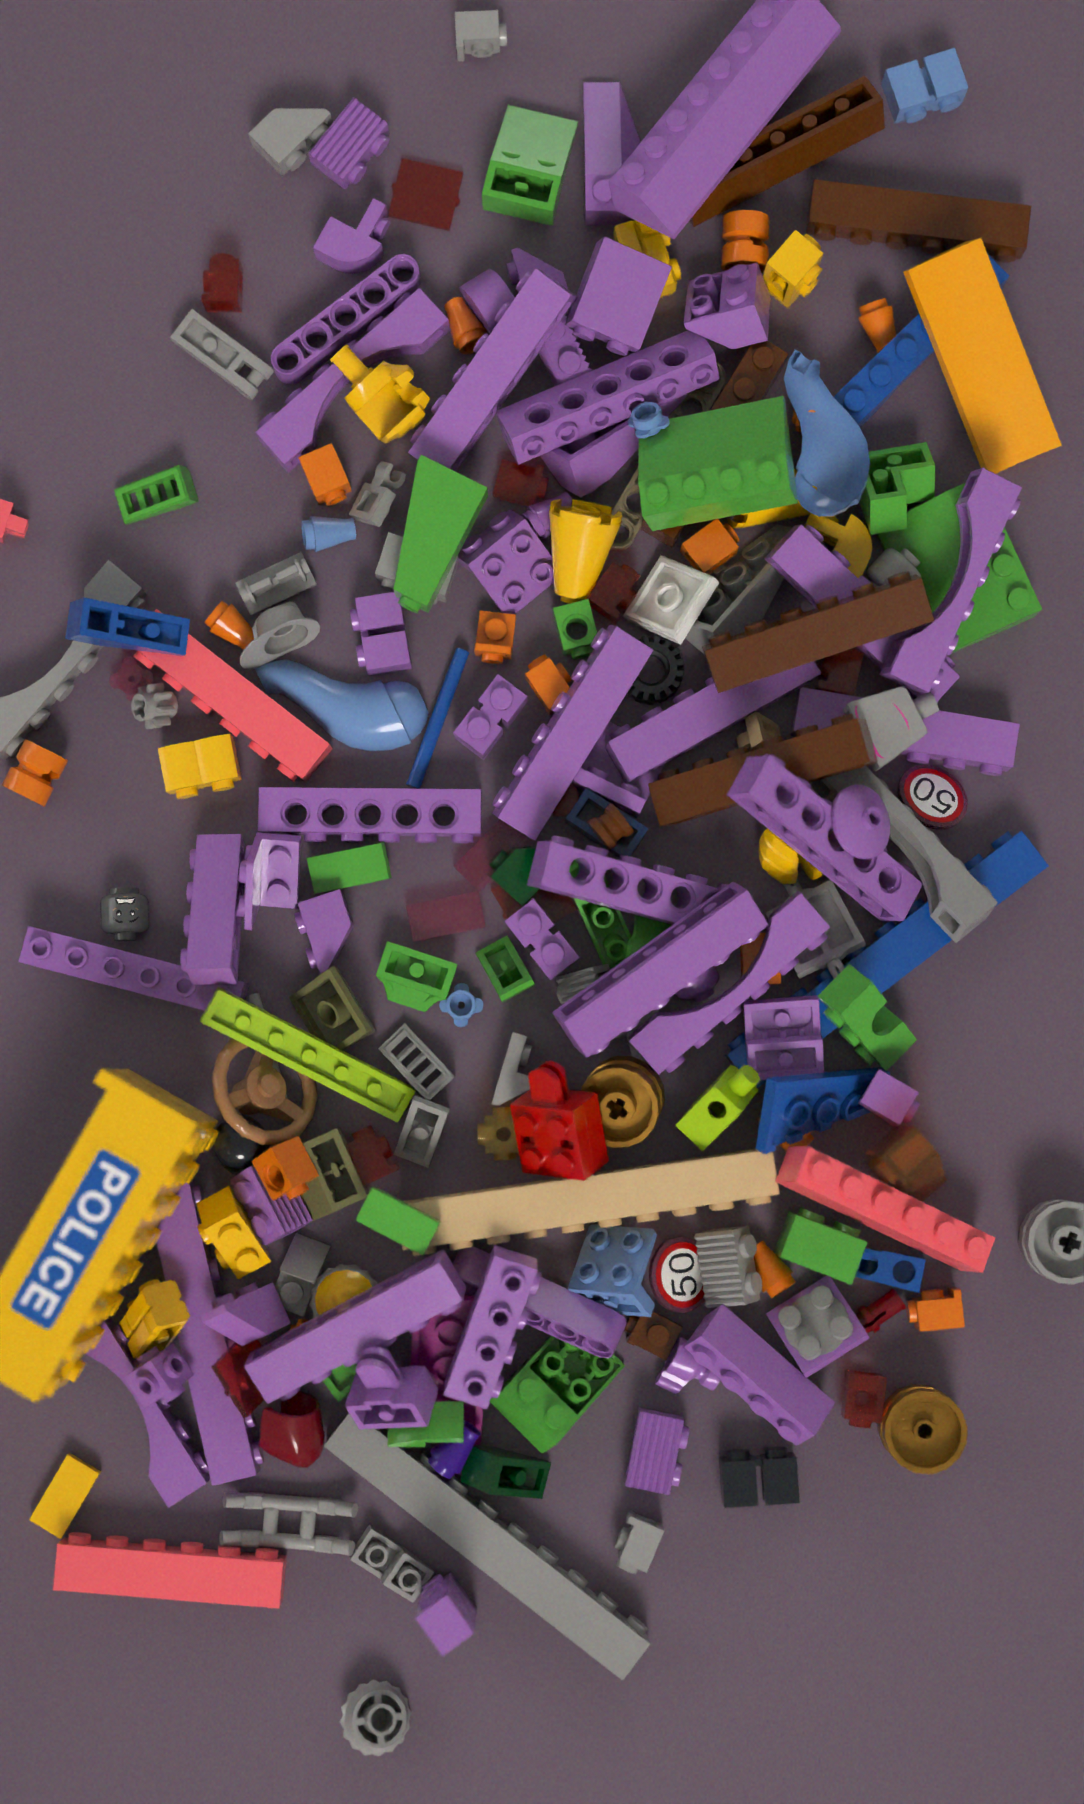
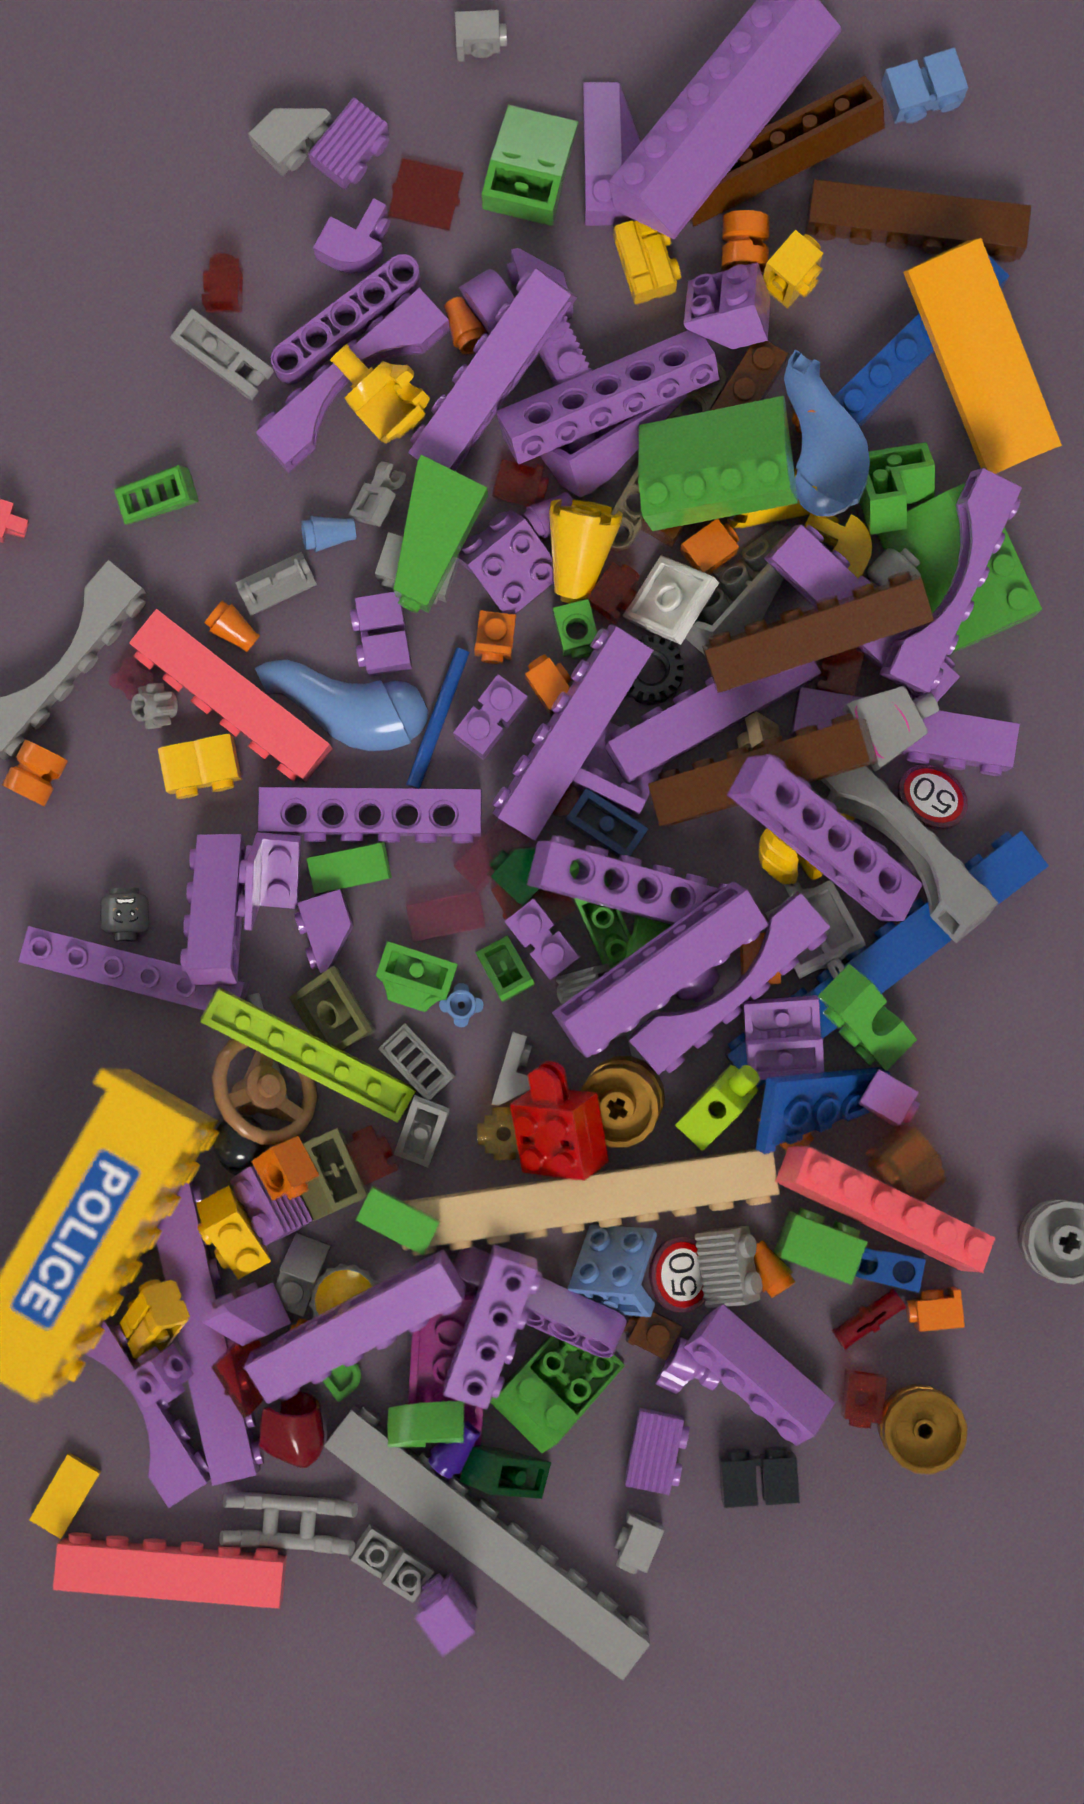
(126, 627): blue slope -> none
(277, 633): light grey piece -> none
(325, 475): orange brick -> none
(375, 1718): light grey piece -> none
(390, 1394): medium lavender brick -> none
(610, 826): reddish brown wheel -> none
(617, 296): medium lavender brick -> none
(647, 419): medium blue plate -> none
(817, 1326): light grey piece -> none
(860, 821): medium lavender dish -> none
(878, 322): orange cone -> none

